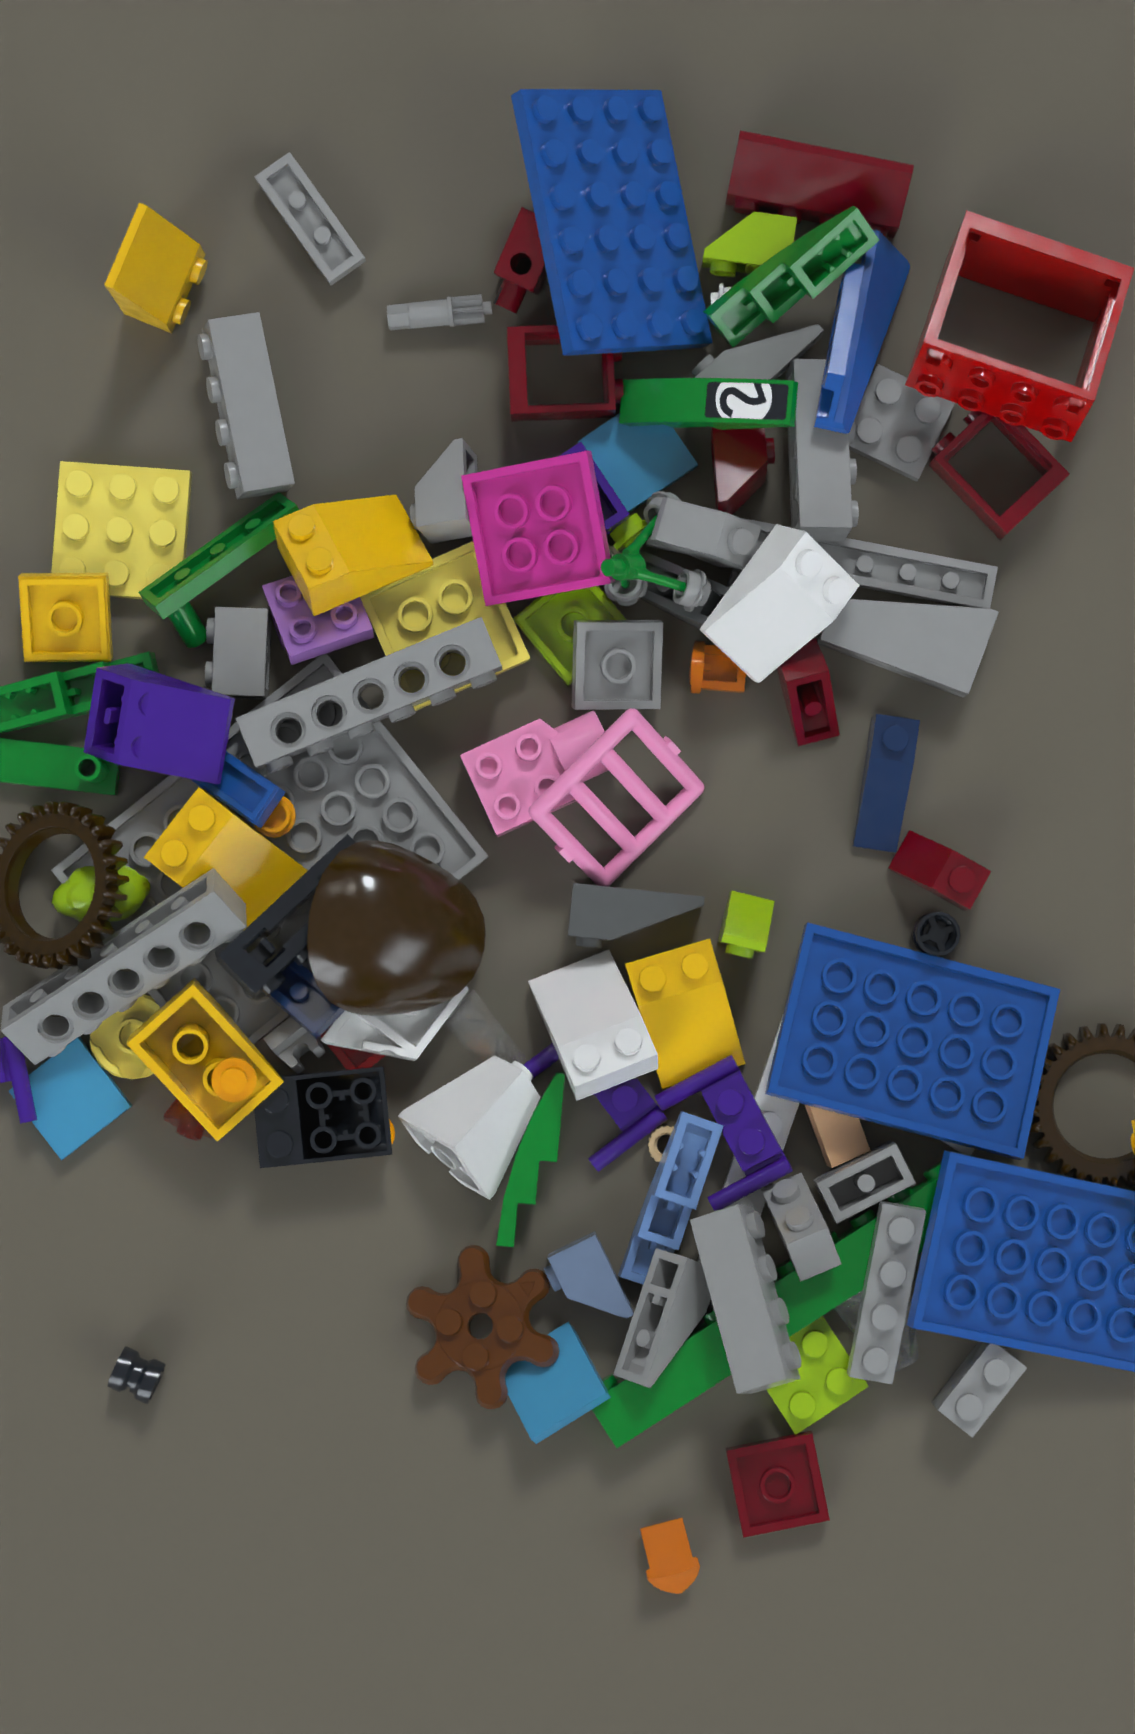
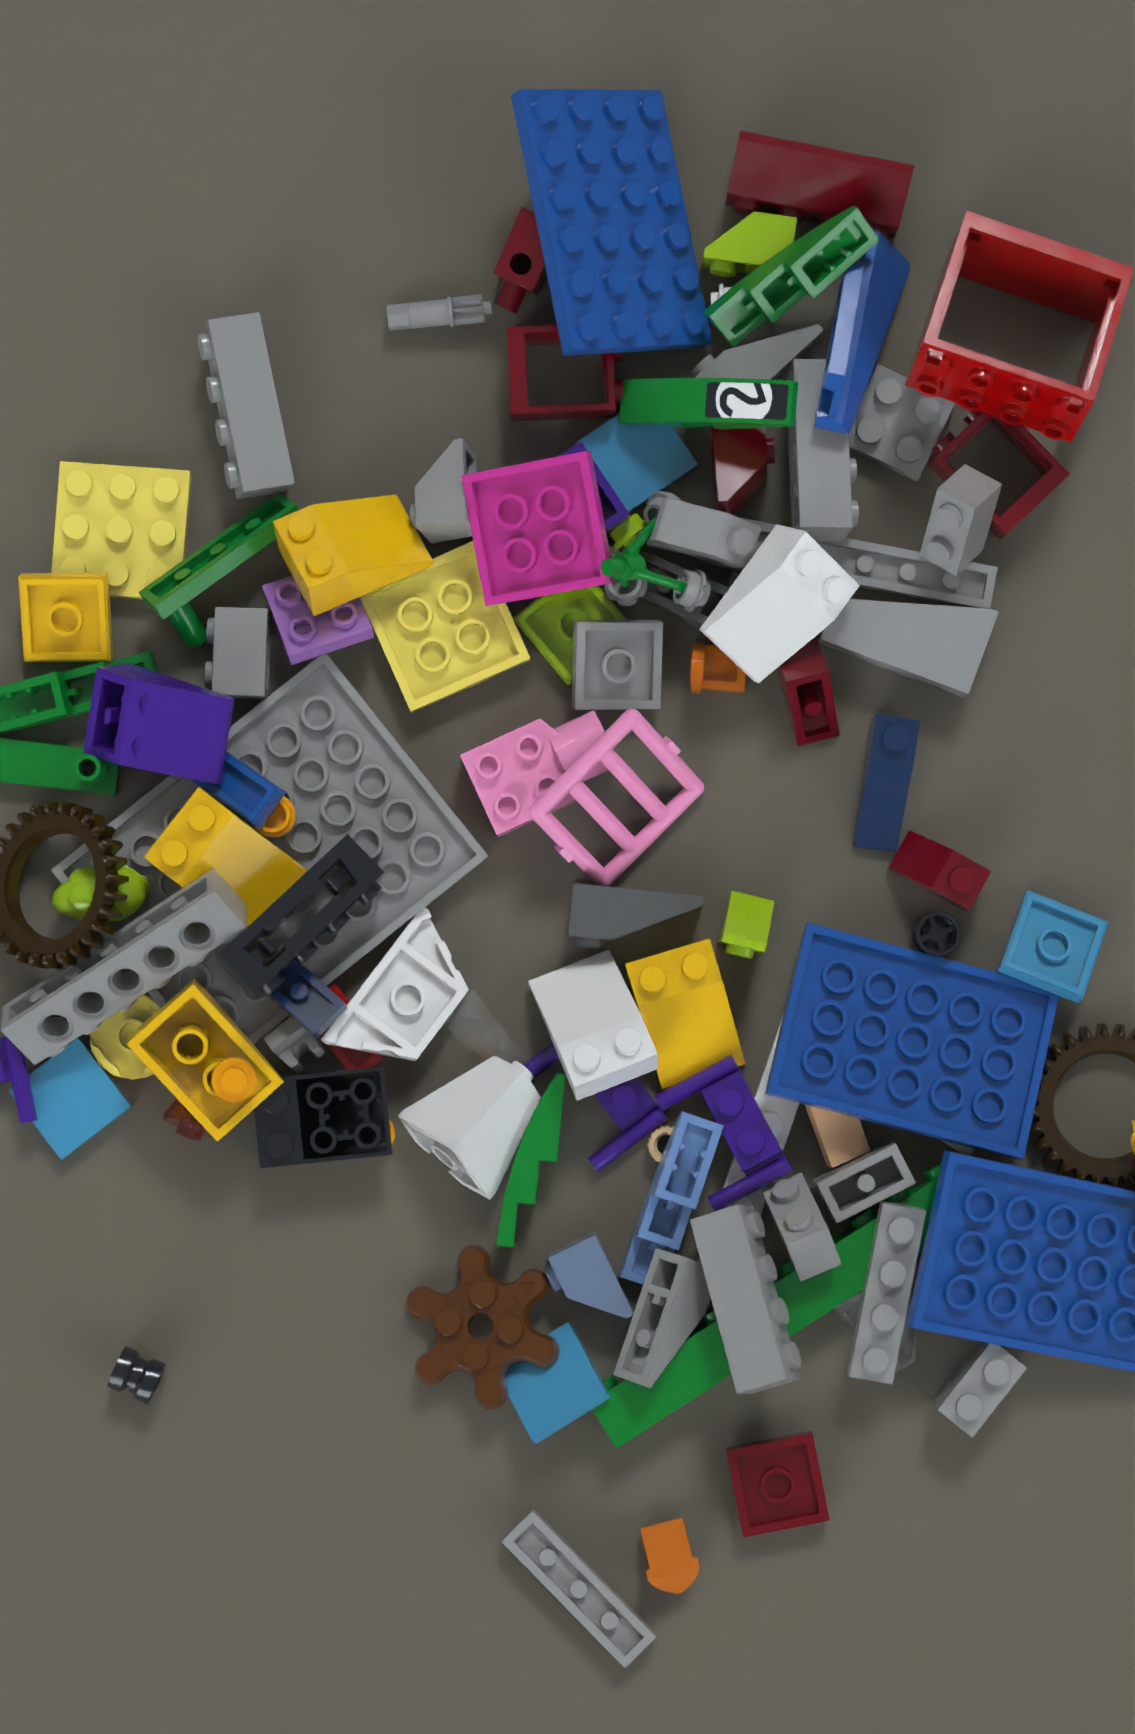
(155, 270): yellow slope -> none
(262, 725): light grey brick -> none
(310, 218): light grey plate -> none
(392, 931): dark brown piece -> none
(578, 1587): none -> light grey plate
(822, 1378): lime plate -> none
(960, 519): none -> light grey brick
(1052, 946): none -> dark azure tile

